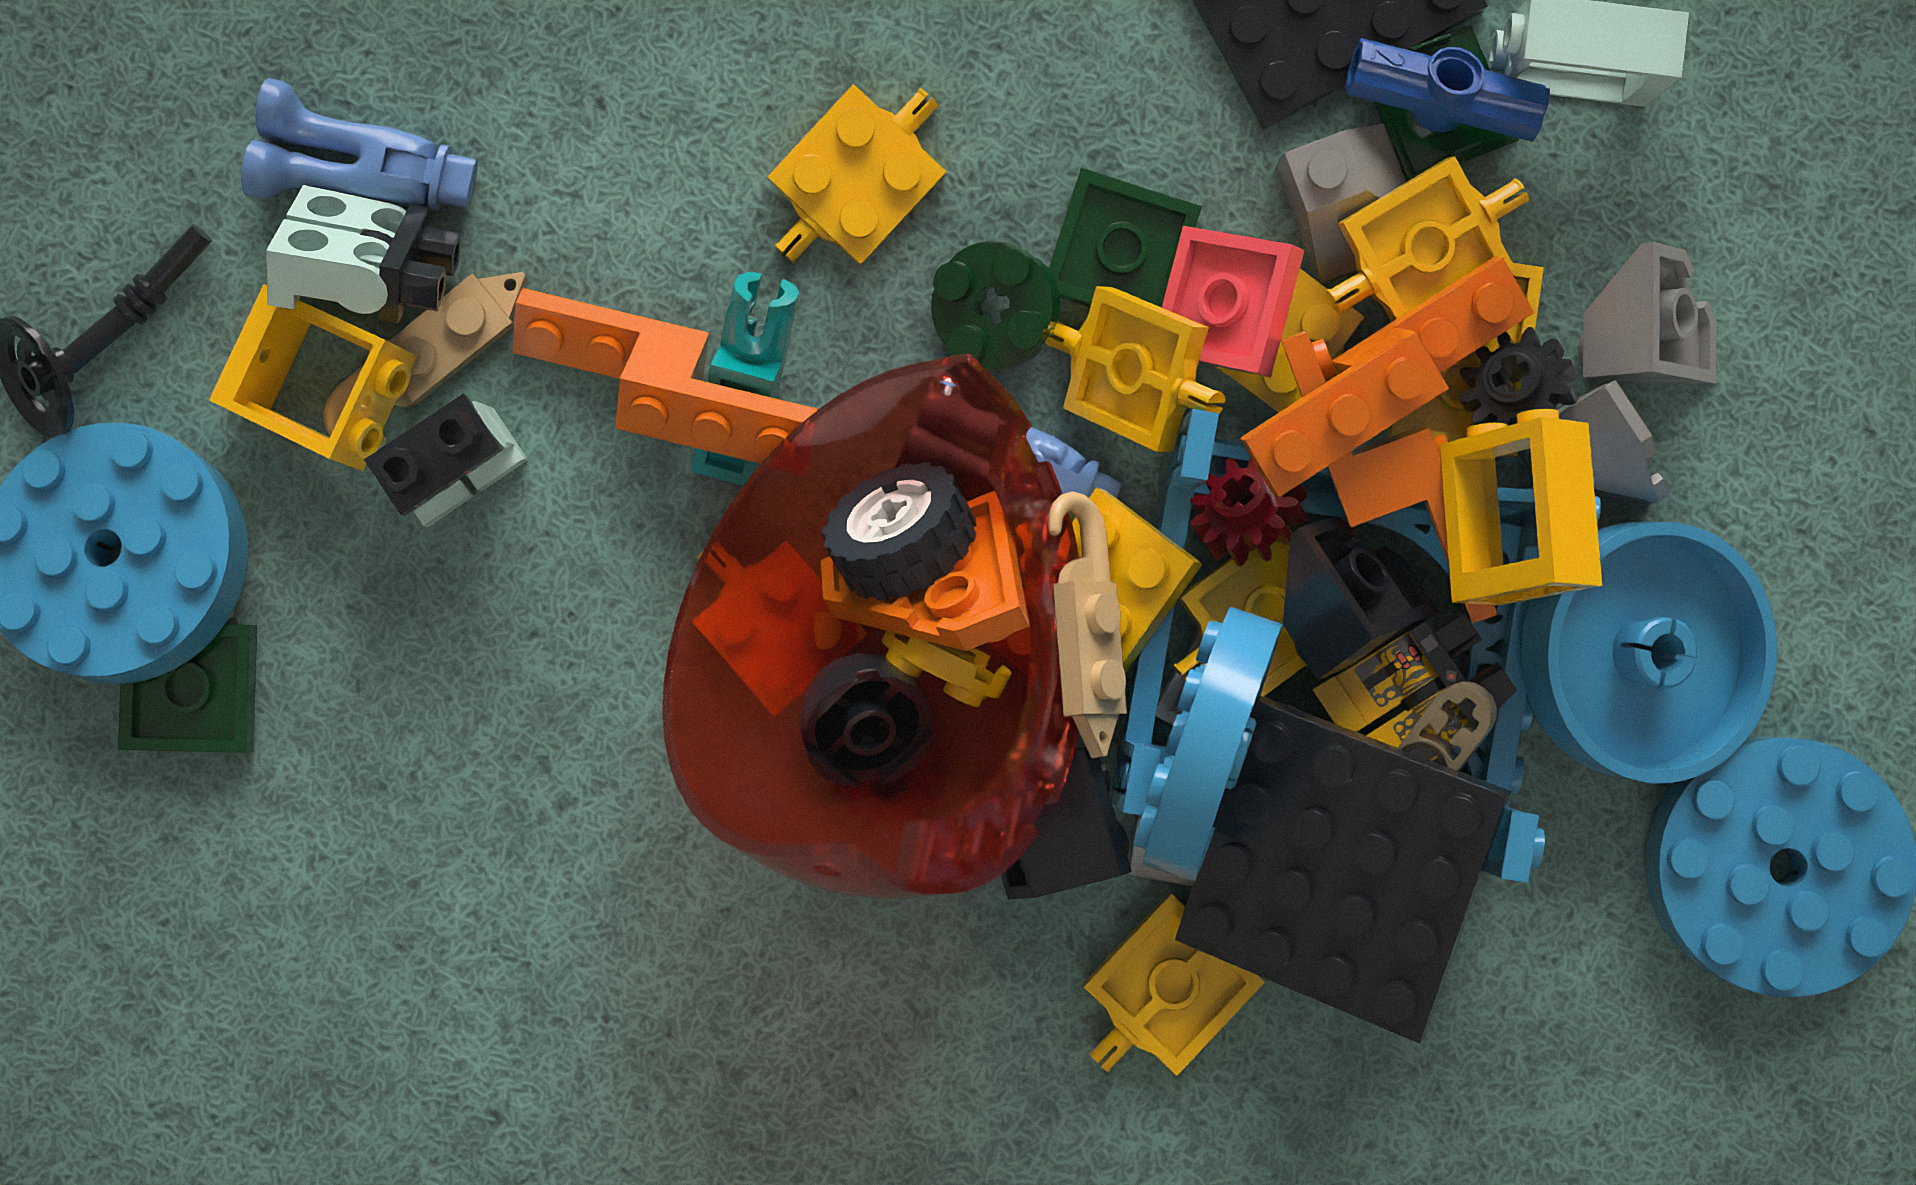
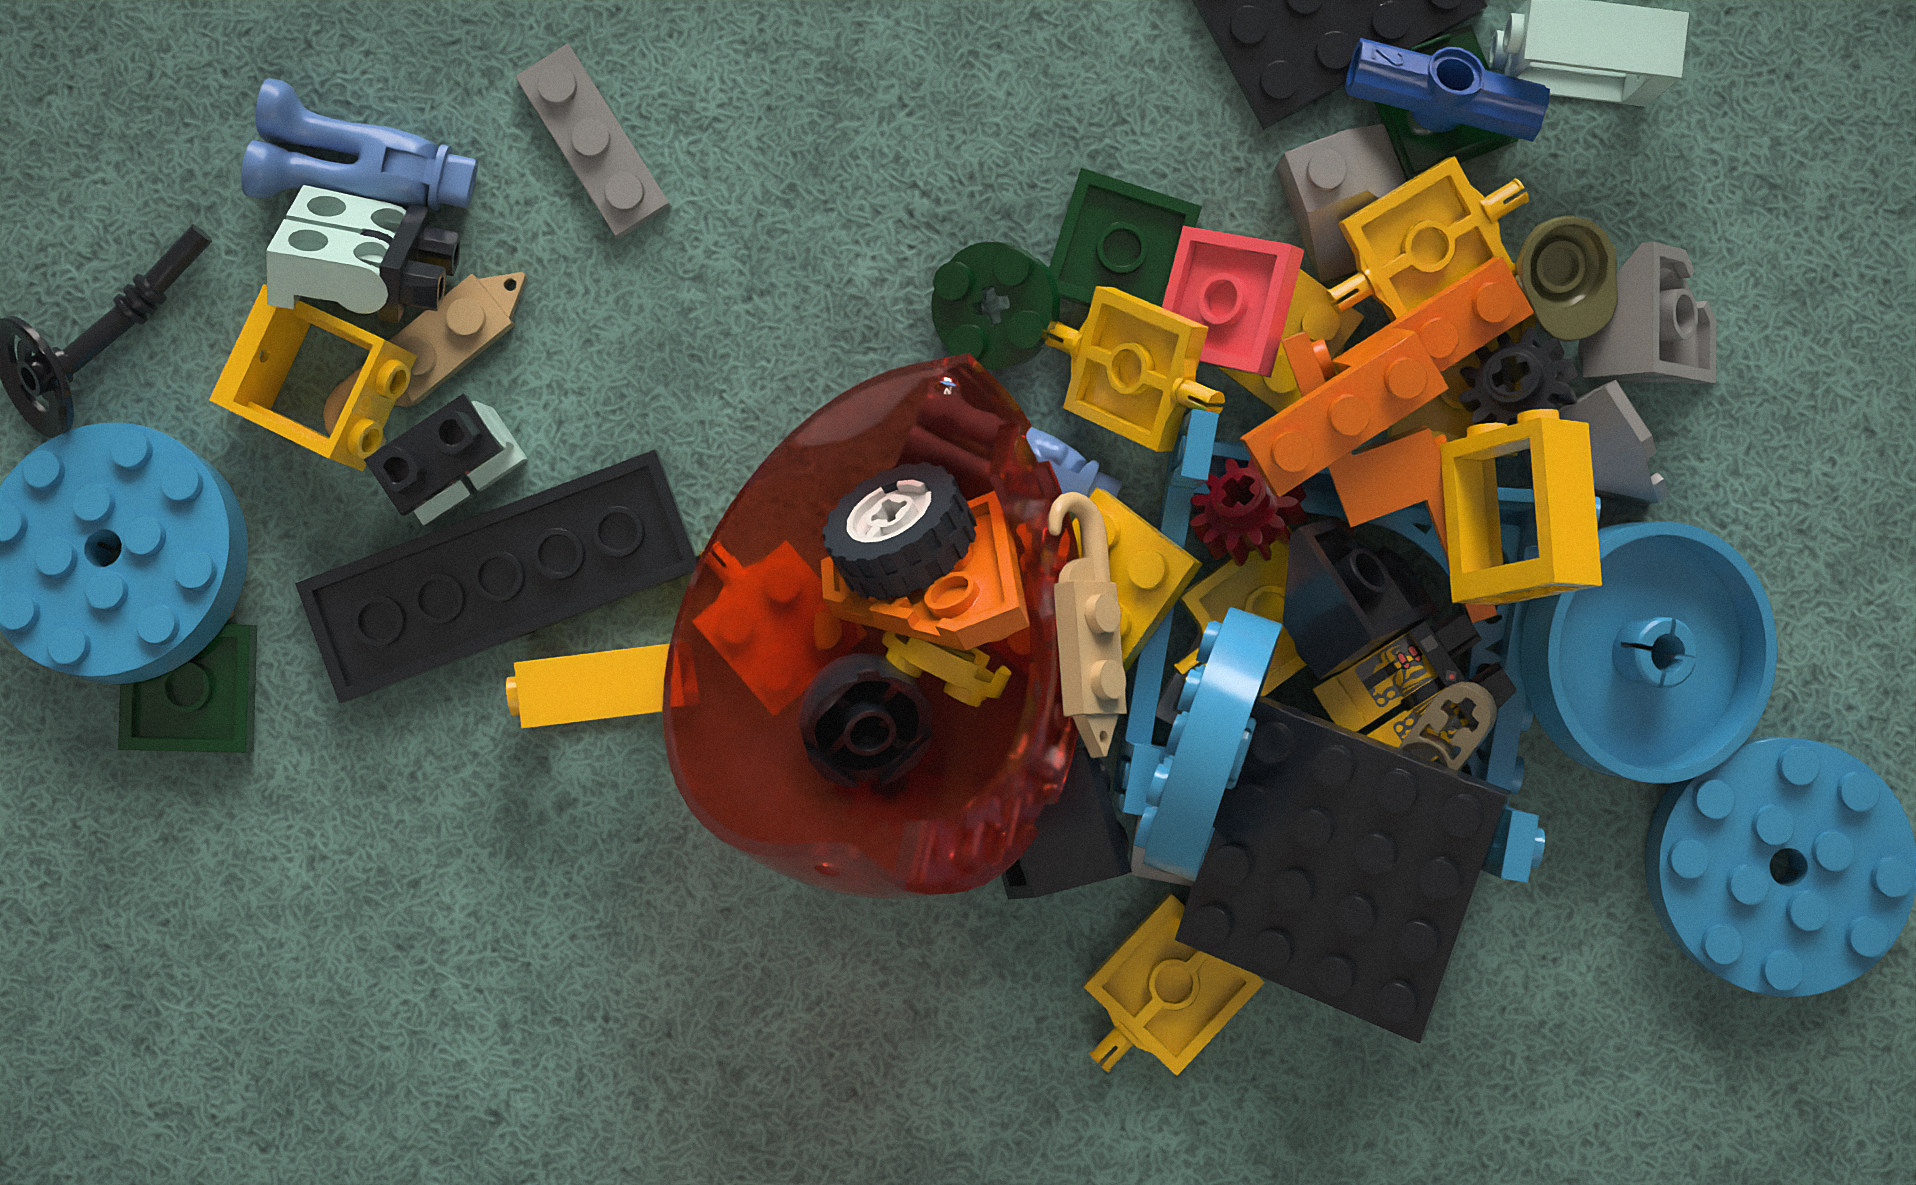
(498, 576): none -> black plate
(588, 686): none -> yellow window
(593, 141): none -> light grey plate
(658, 376): orange bracket -> none
(749, 361): teal plate -> none
(856, 175): yellow plate -> none
(1569, 277): none -> olive hat

